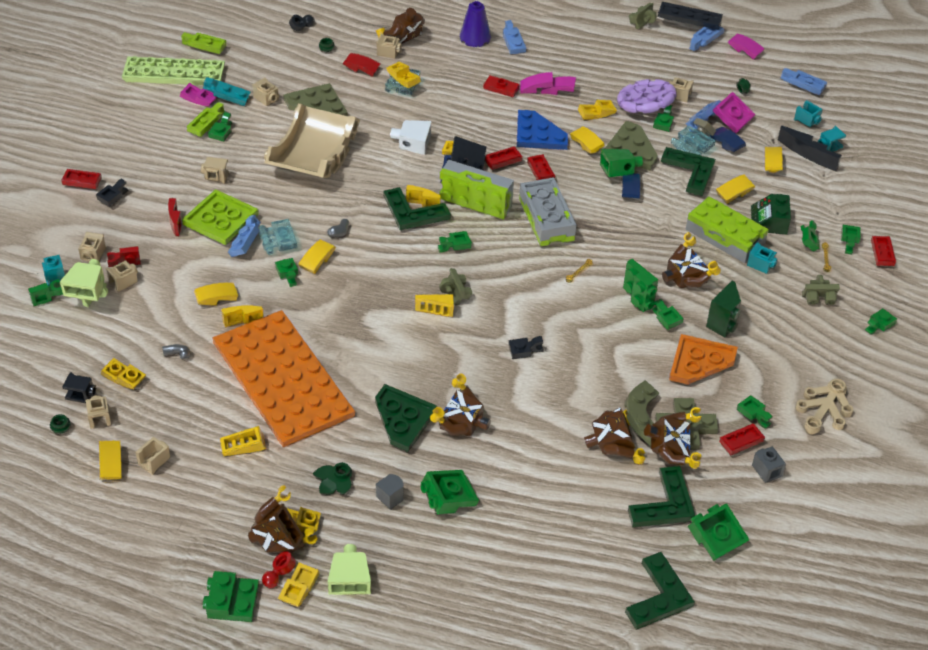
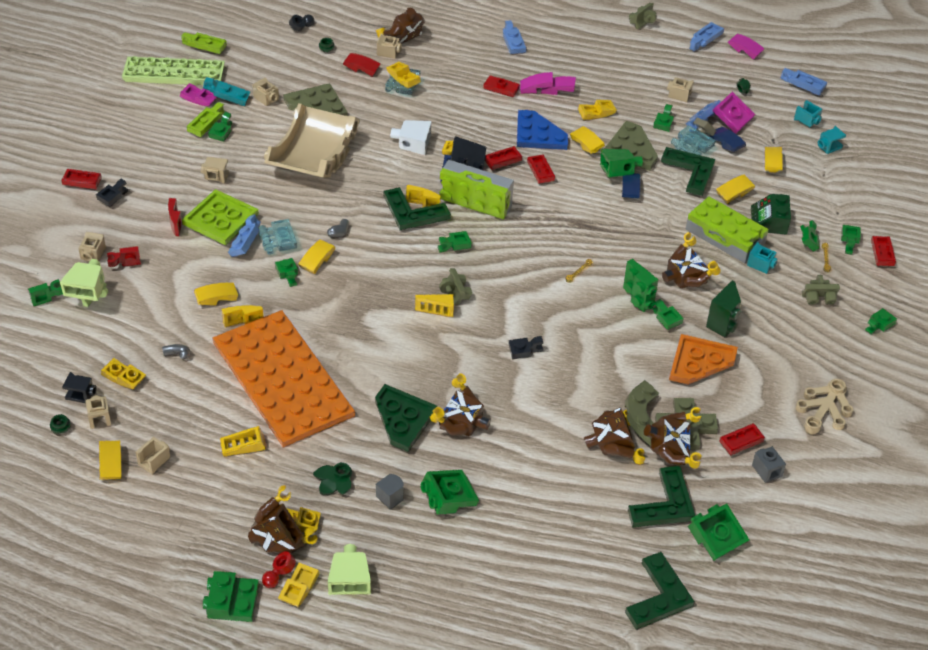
(53, 269): teal window -> none
(123, 275): tan window -> none
(475, 27): dark purple cone -> none
(547, 211): light grey piece -> none
(646, 96): lavender plate -> none
(690, 15): black fence -> none
(754, 409): green plate -> none
(805, 146): black slope -> none

